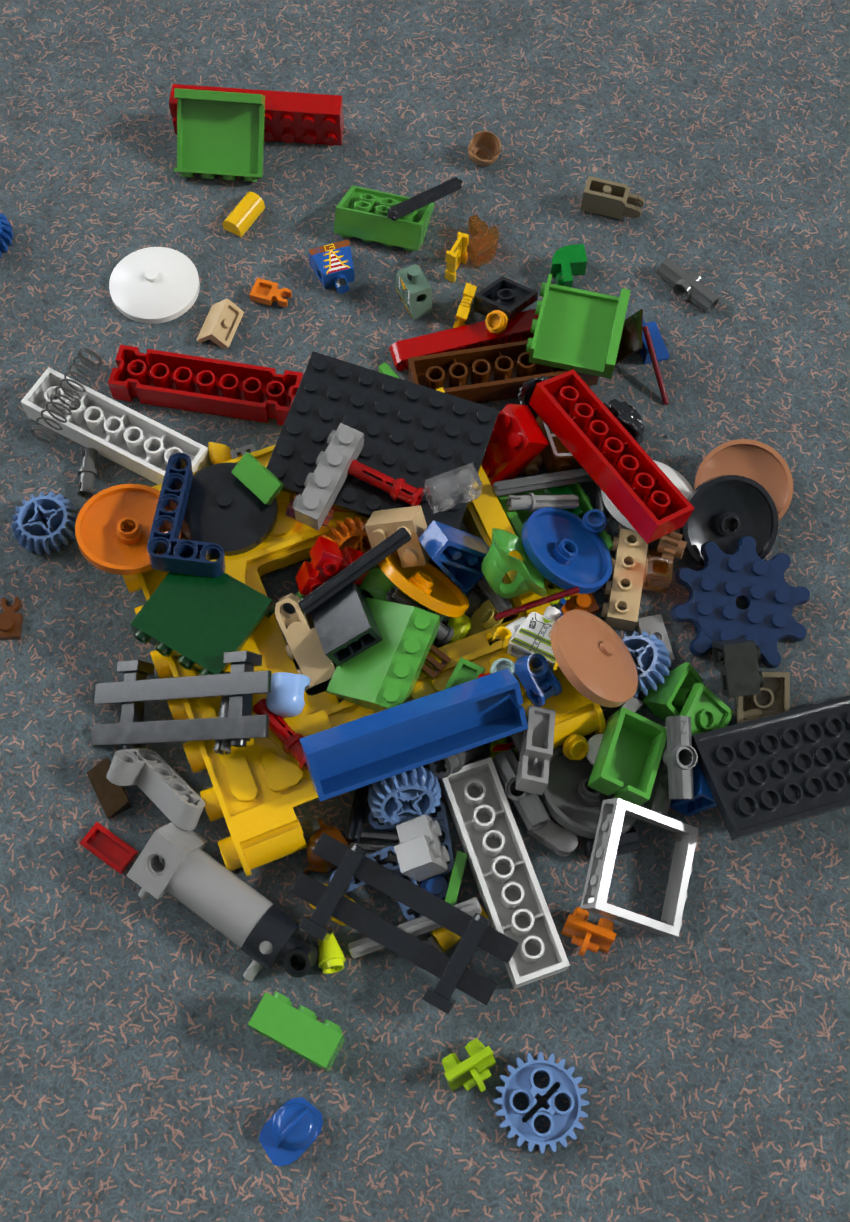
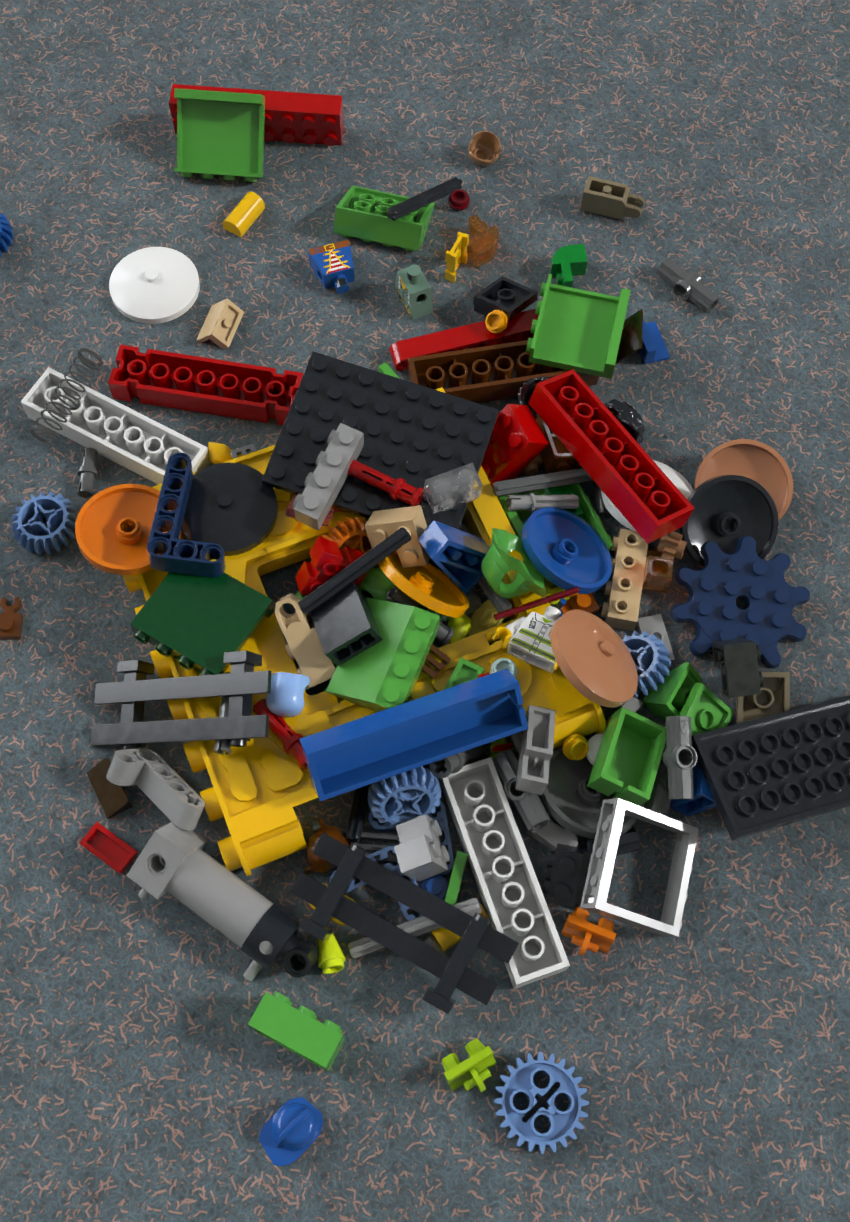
(258, 478): bright green tile -> none
(268, 291): orange plate -> none
(459, 200): none -> dark red plate
(465, 305): yellow piece -> none
(538, 680): blue piece -> none
(568, 875): none -> black plate
(594, 521): blue plate -> none
(655, 365): dark red axle -> none

